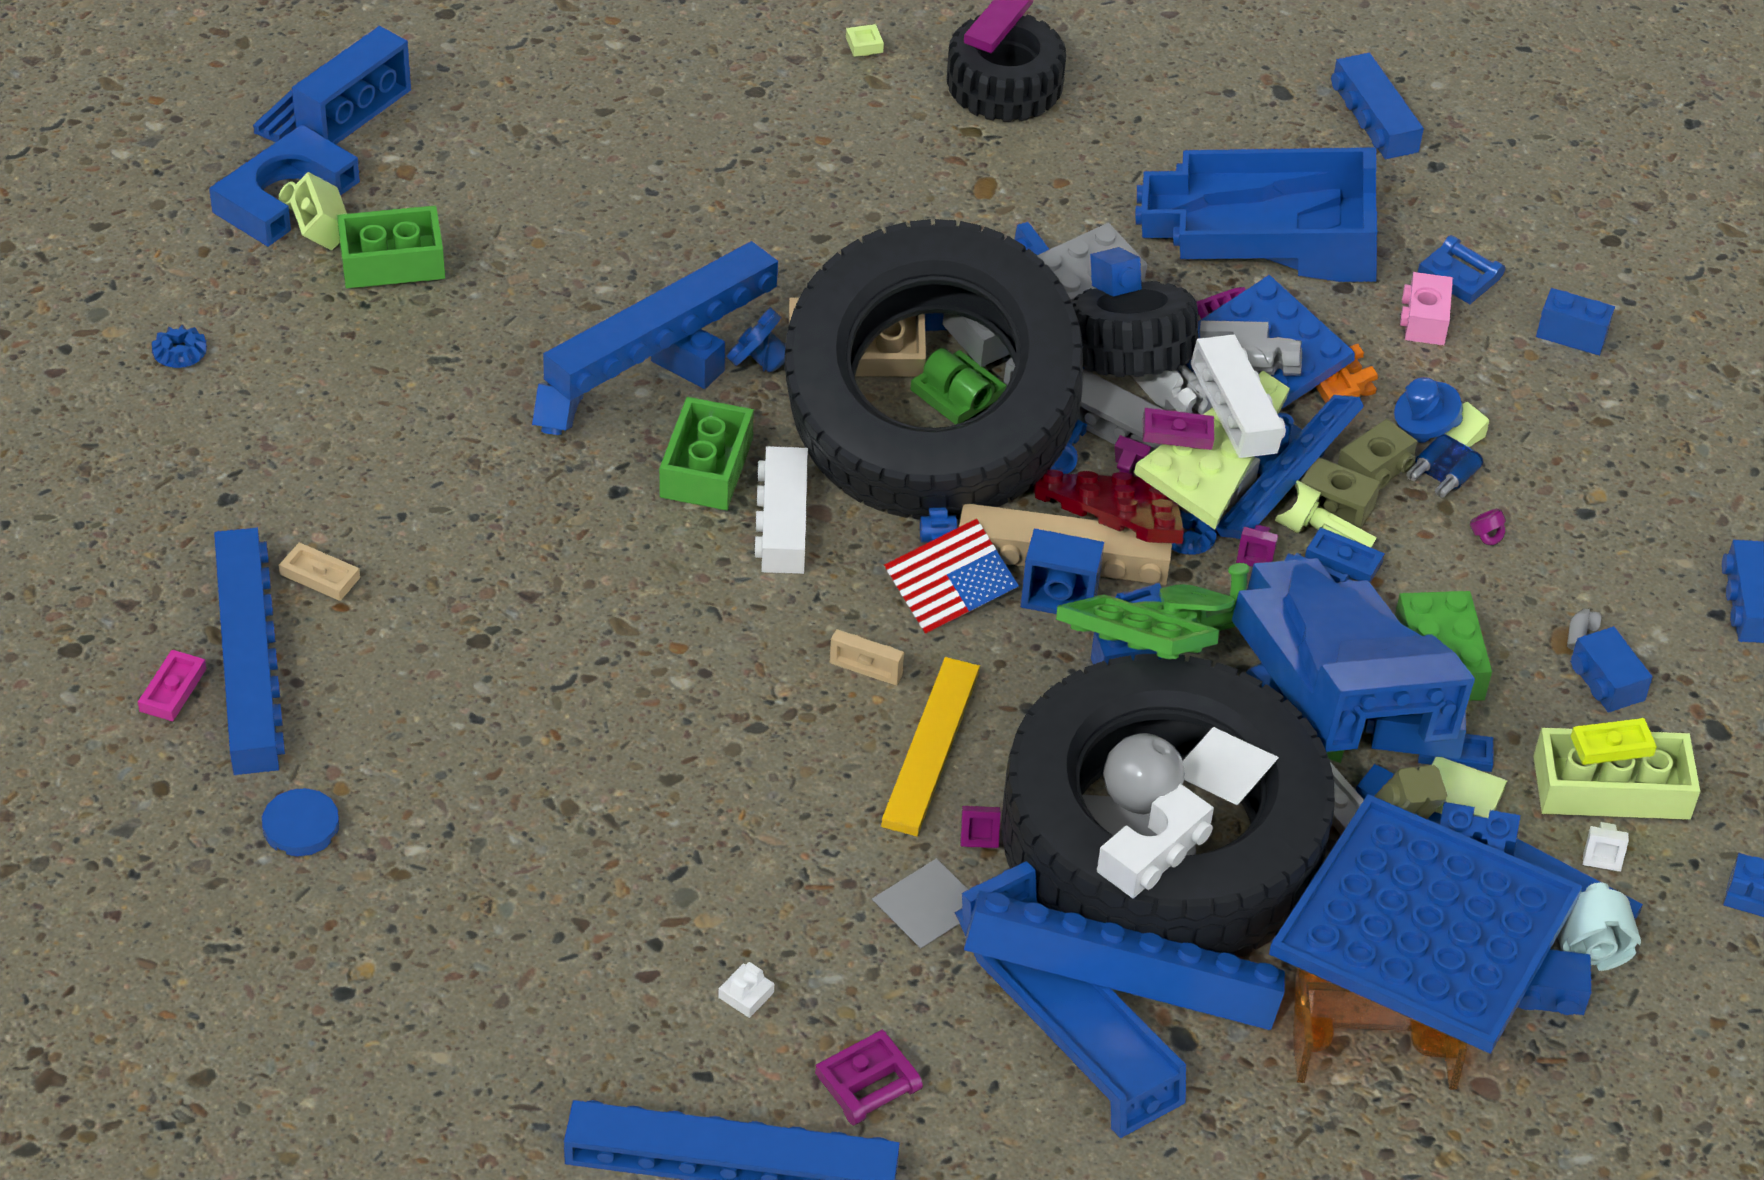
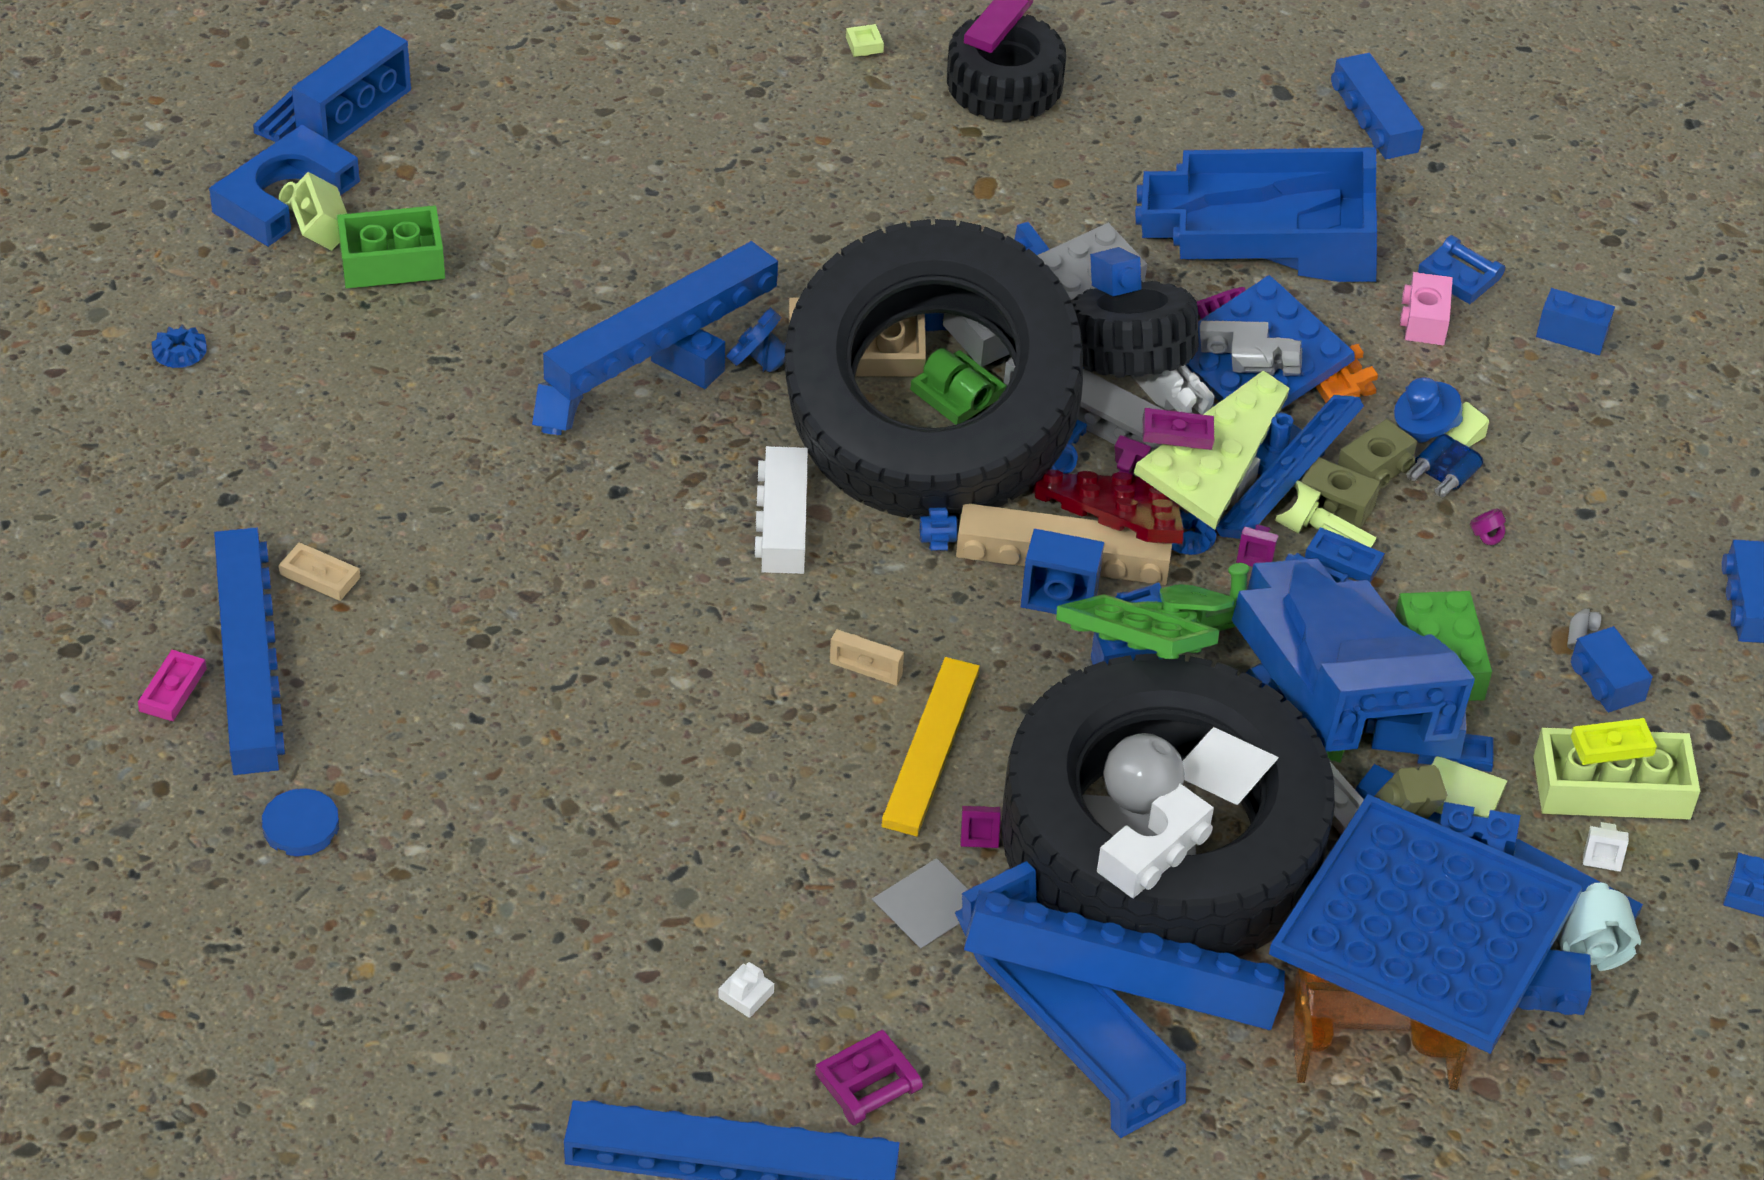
(706, 453): bright green brick -> none
(951, 575): sticker -> none
(1237, 396): white brick -> none

